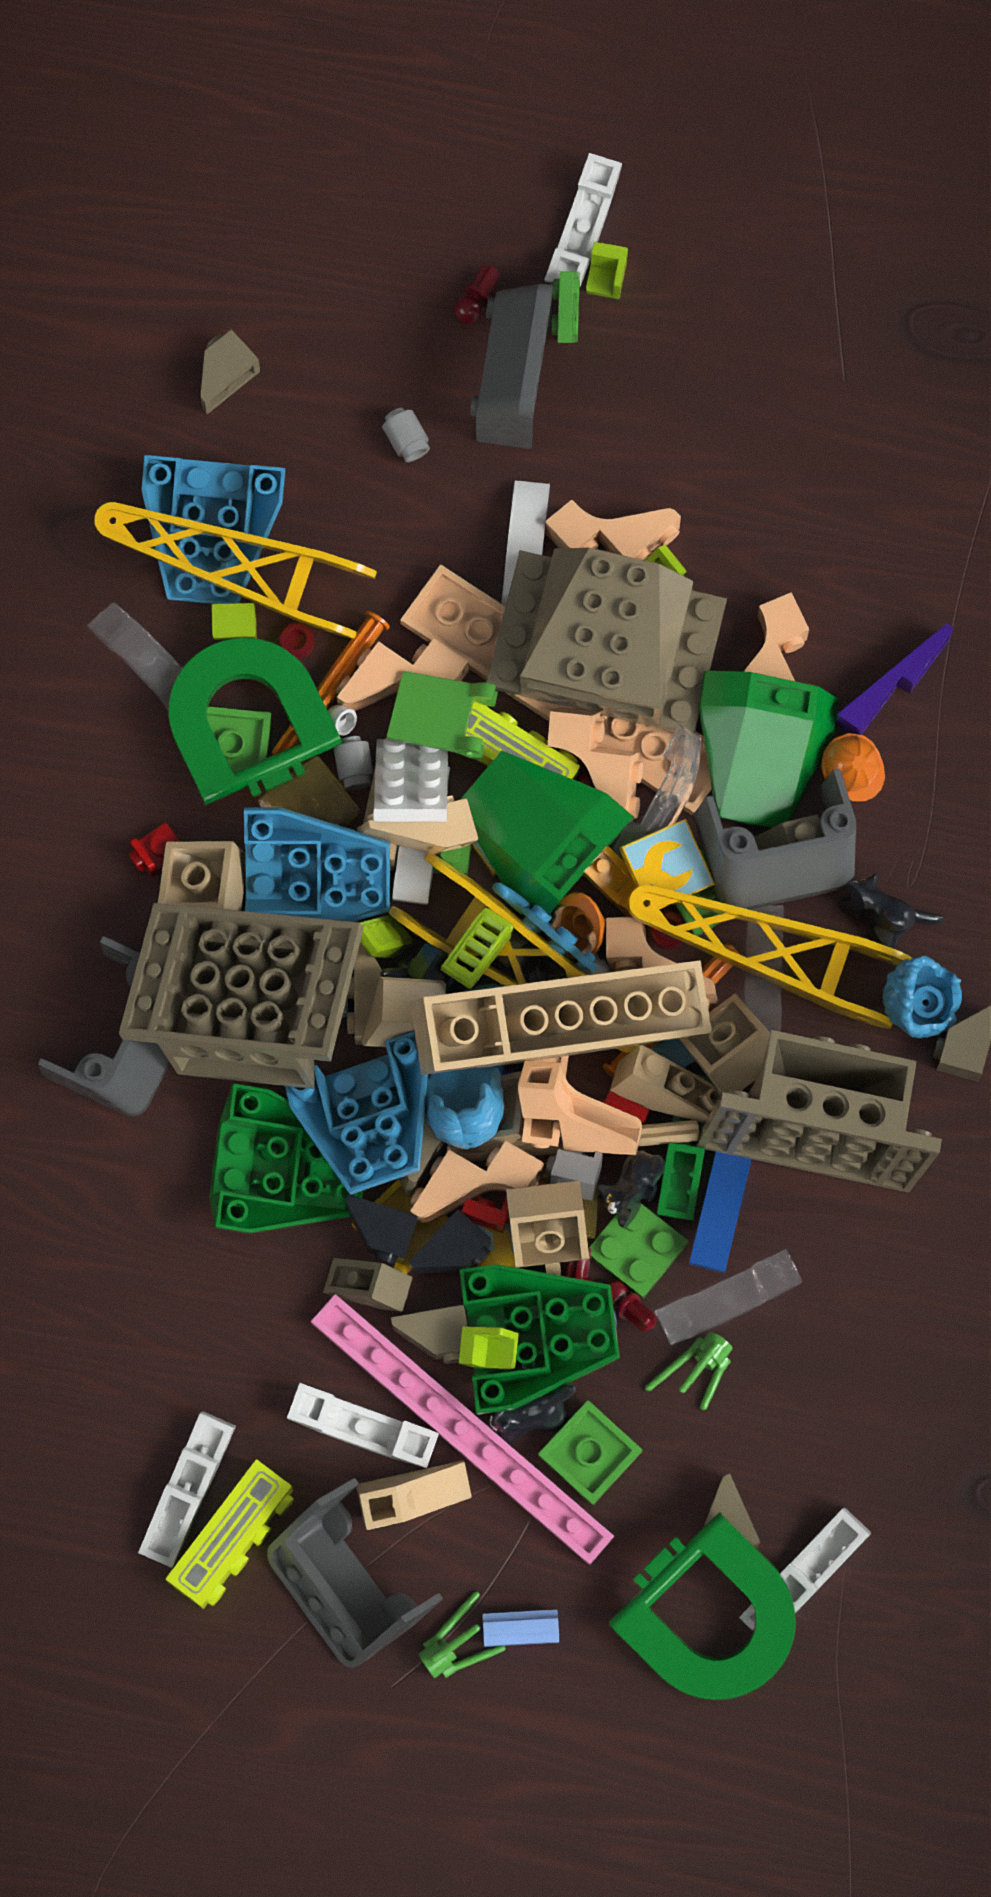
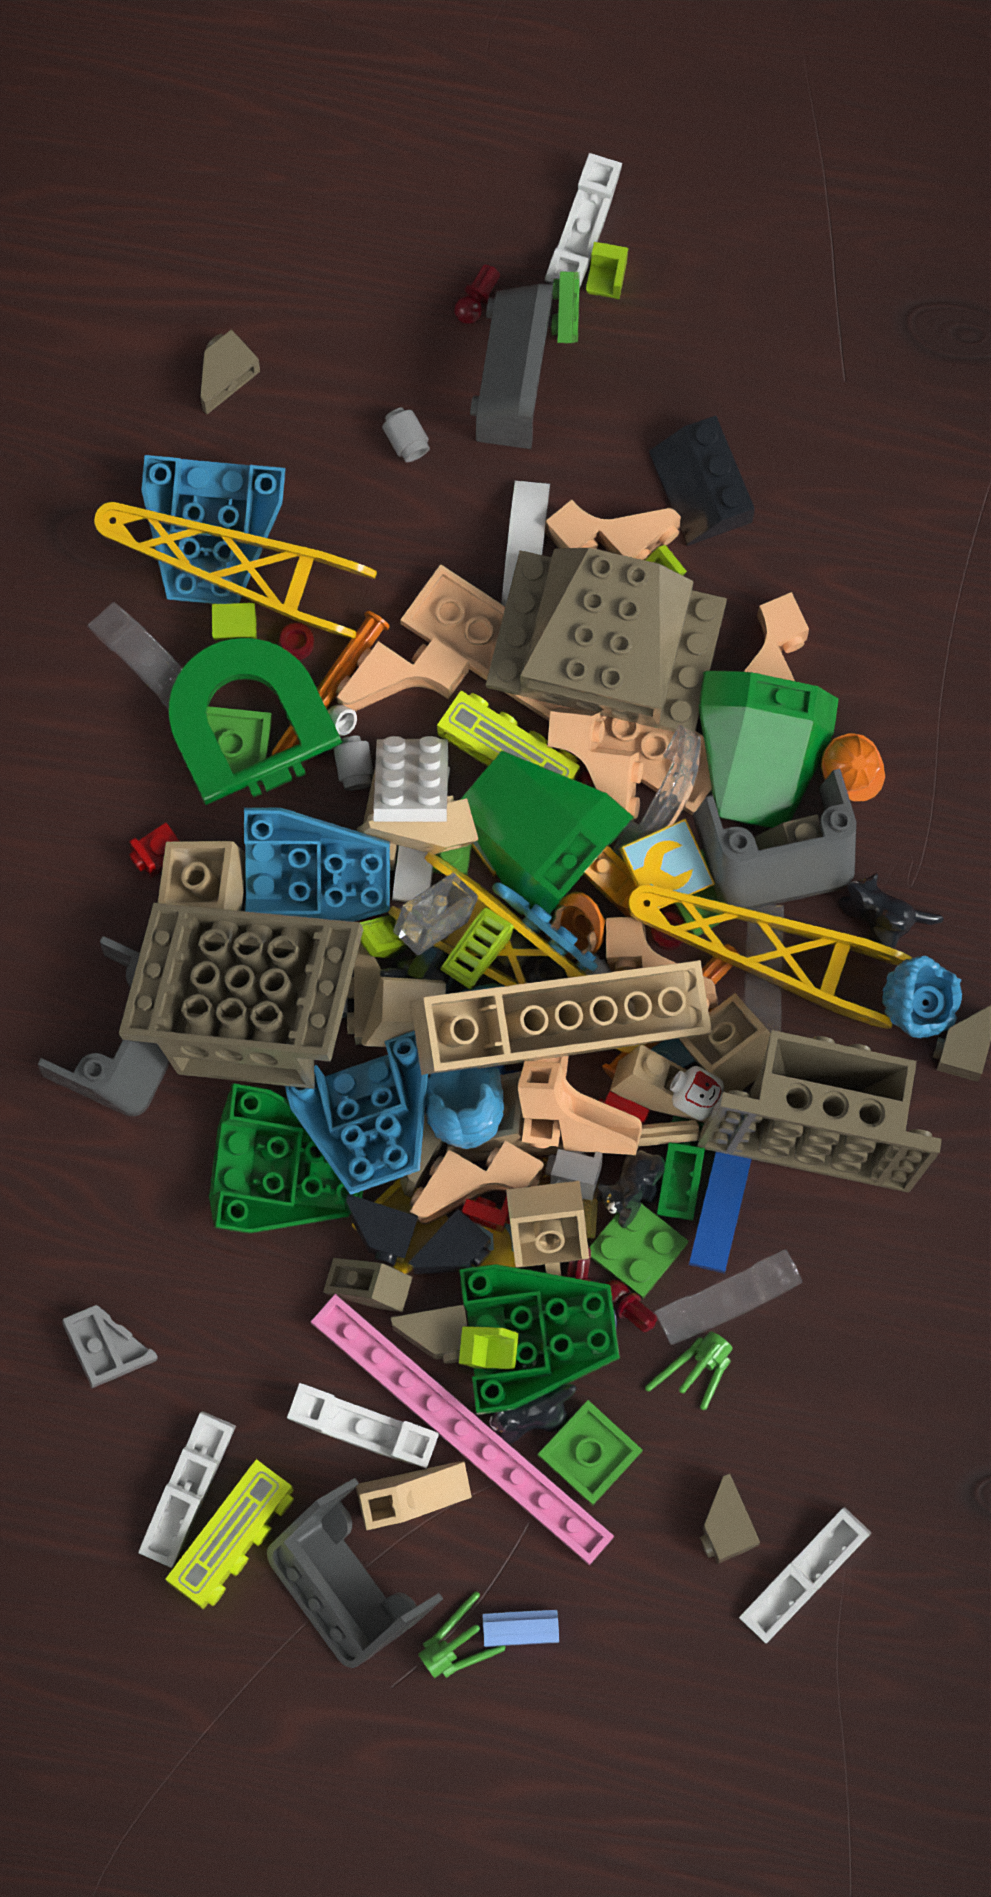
(104, 1346): none -> light grey wing
(314, 795): clear yellow slope -> none
(435, 913): none -> clear brick
(437, 713): bright green flag -> none
(677, 1662): green piece -> none
(696, 1092): none -> head
(702, 481): none -> black slope
(906, 674): dark purple slope -> none

